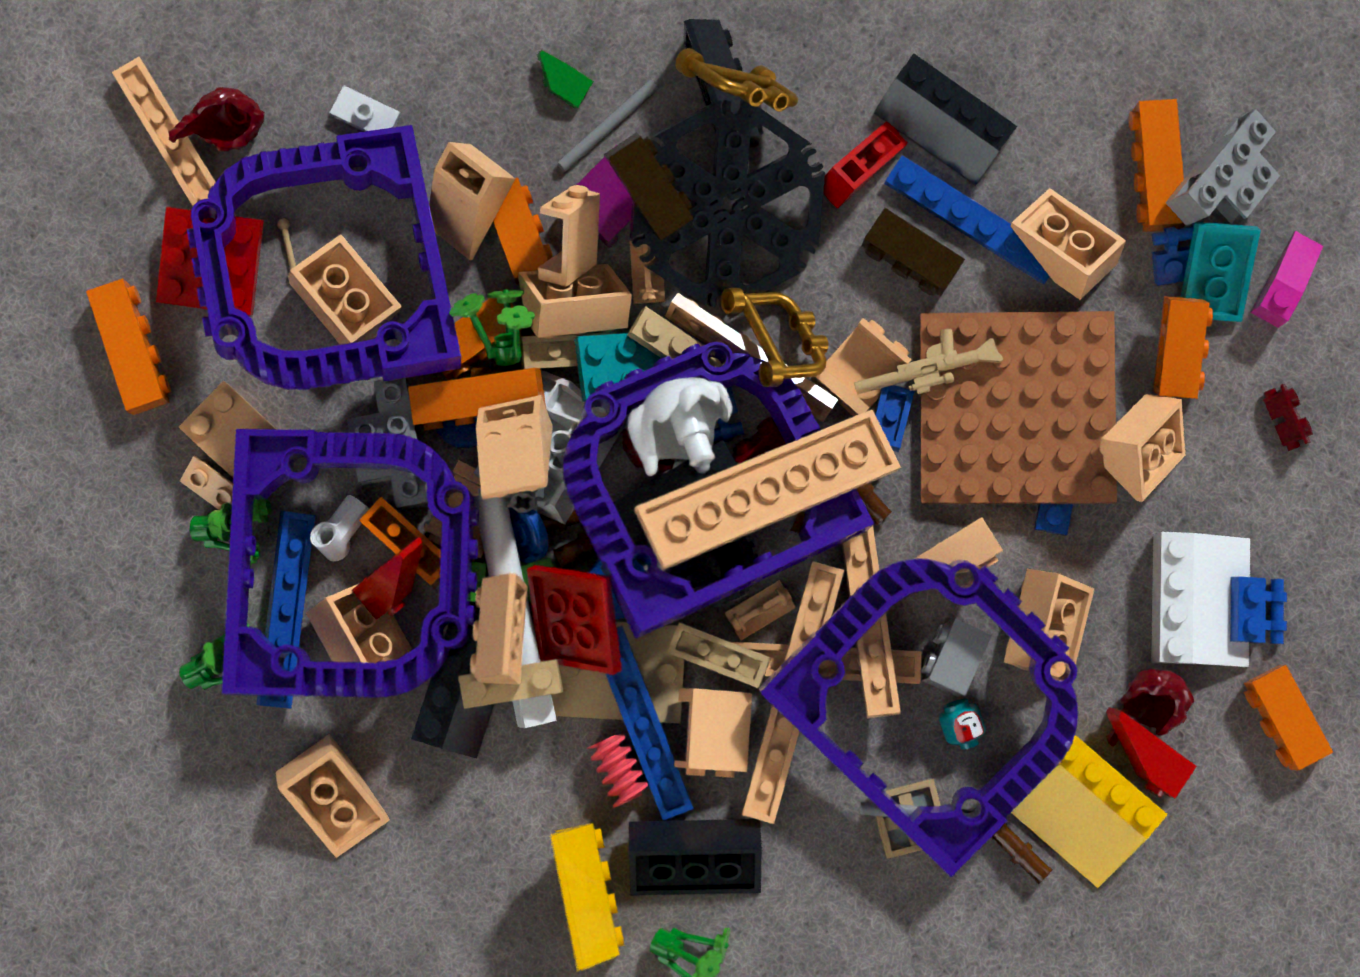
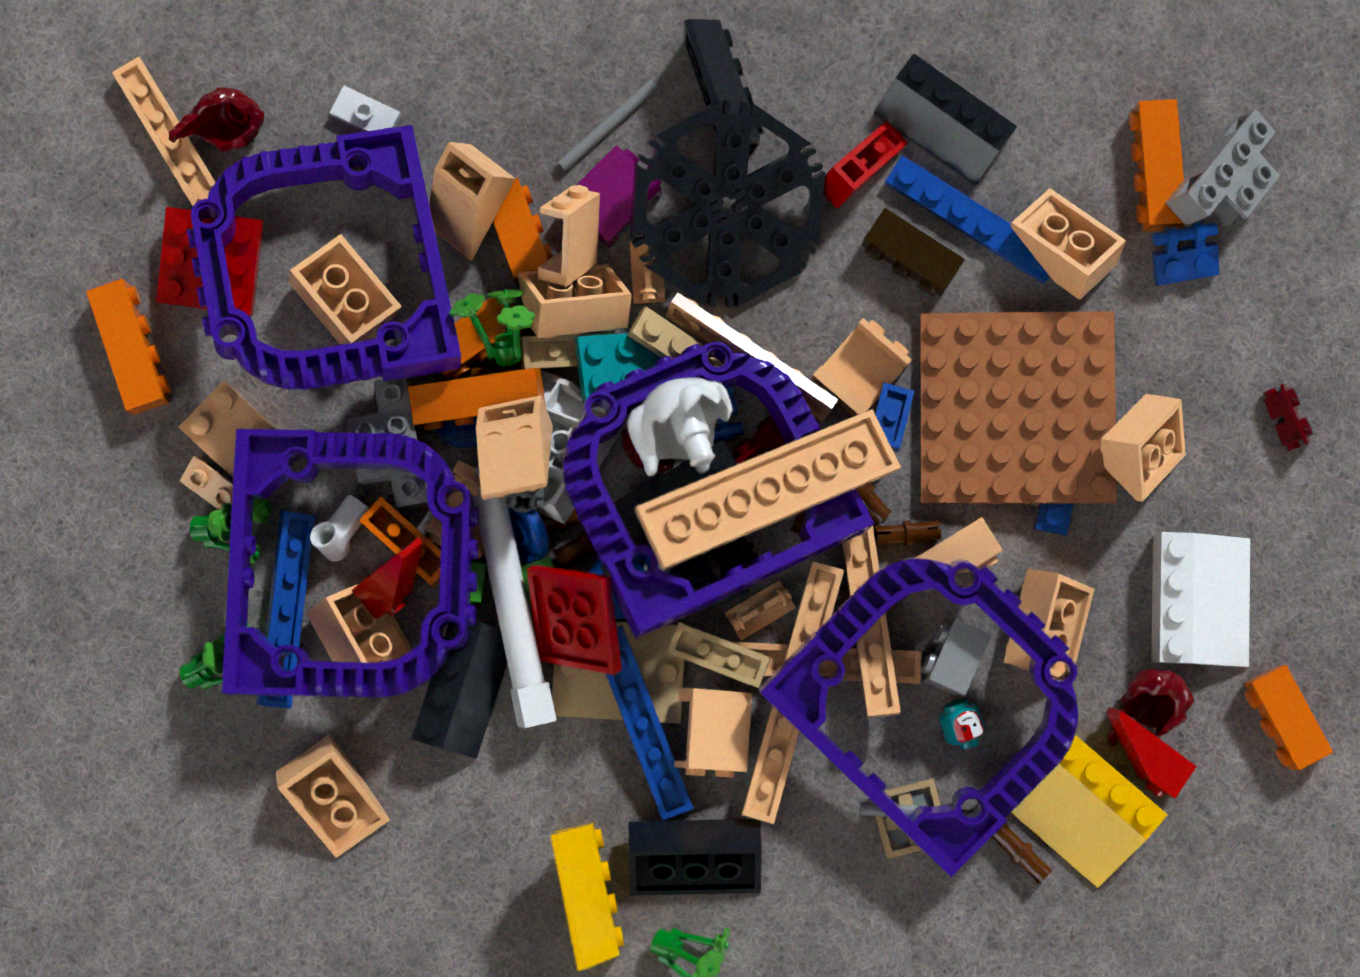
(283, 224): tan hinge -> none
(500, 629): light nougat slope -> none
(536, 680): tan plate -> none
(563, 79): green slope -> none
(618, 769): coral piece -> none
(650, 185): dark brown brick -> none
(752, 87): pearl gold bar -> none
(774, 370): pearl gold bar -> none
(907, 533): none -> reddish brown pin
(926, 371): tan piece -> none
(1182, 347): orange brick -> none
(1221, 267): teal plate -> none
(1249, 610): blue plate -> none
(1287, 280): dark pink slope -> none

